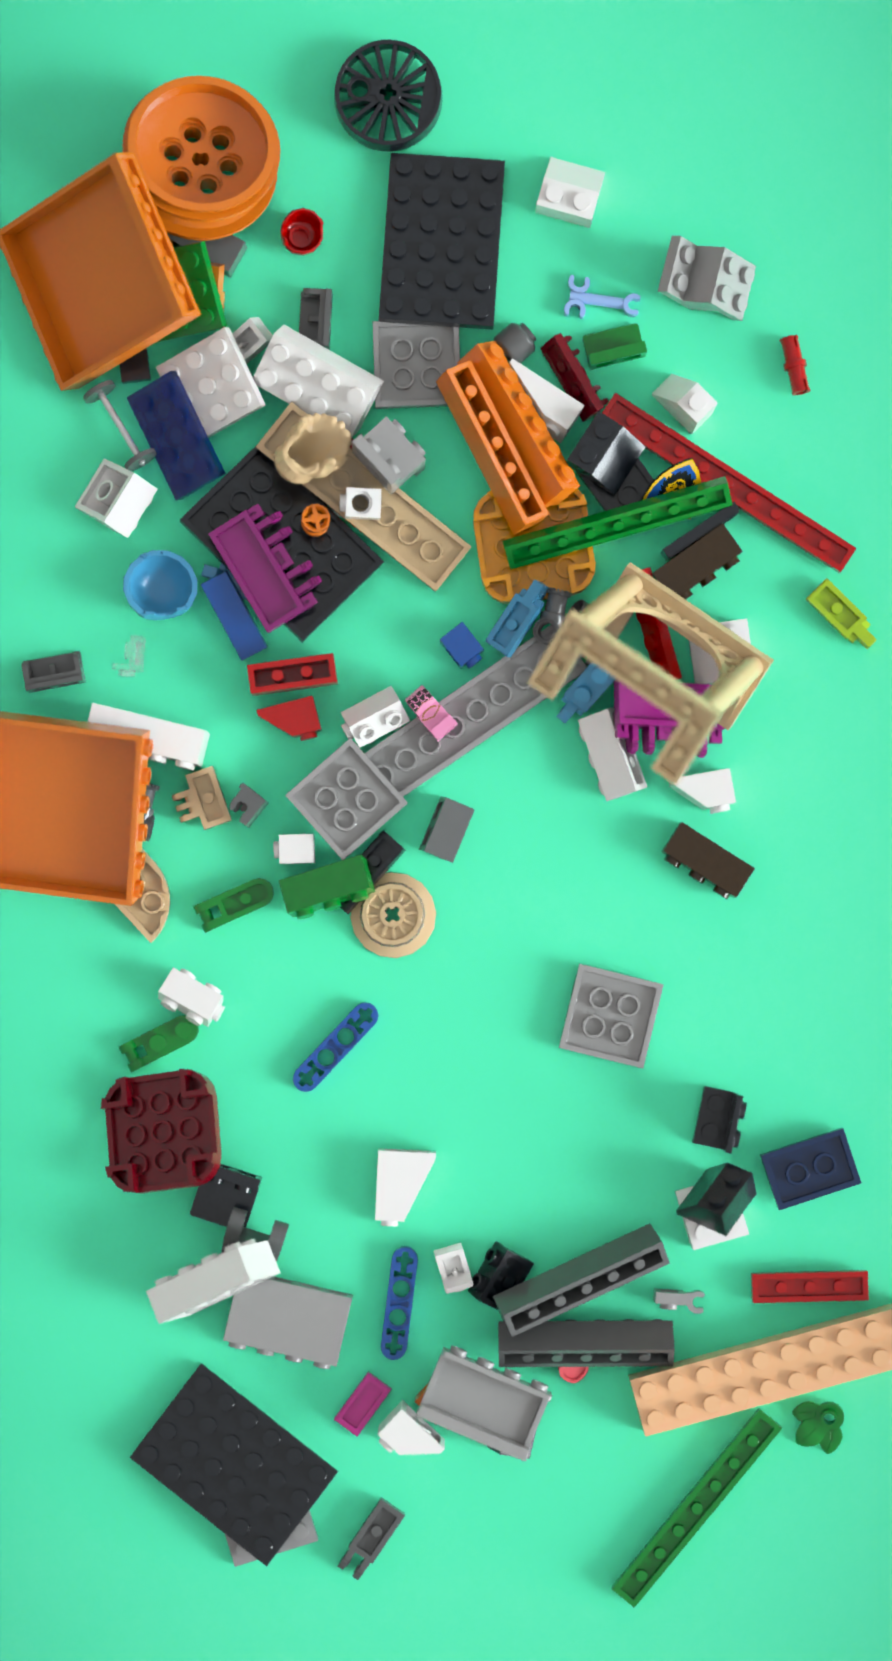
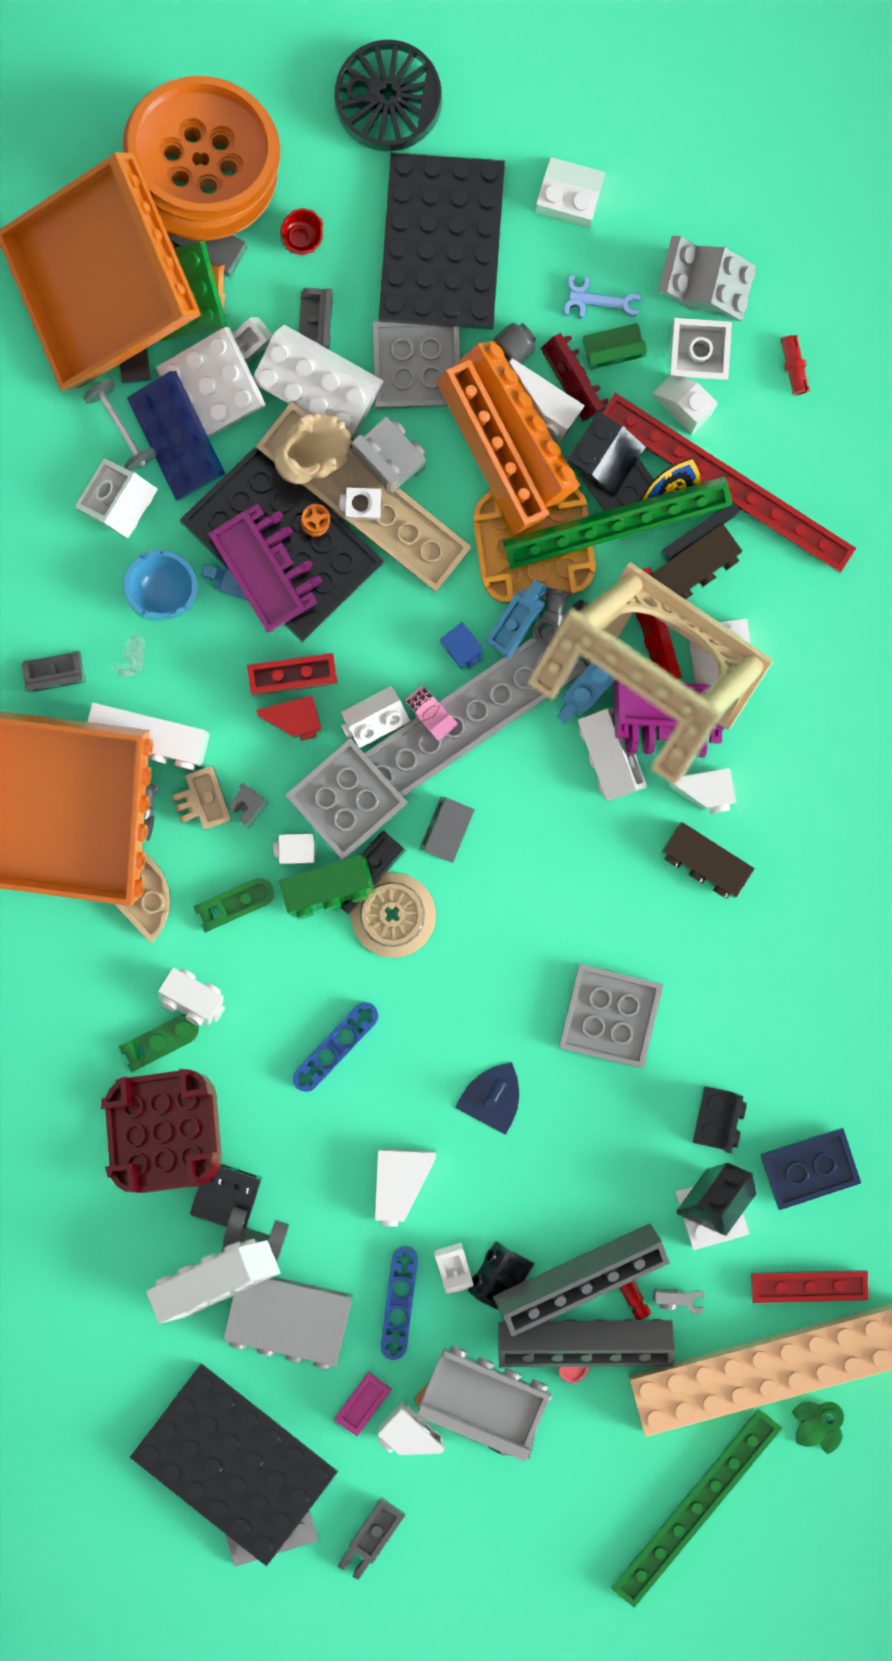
(234, 615): blue tile -> none
(492, 1097): none -> dark blue shield
(635, 1300): none -> red axle
(700, 348): none -> white slope
(841, 613): lime hinge -> none

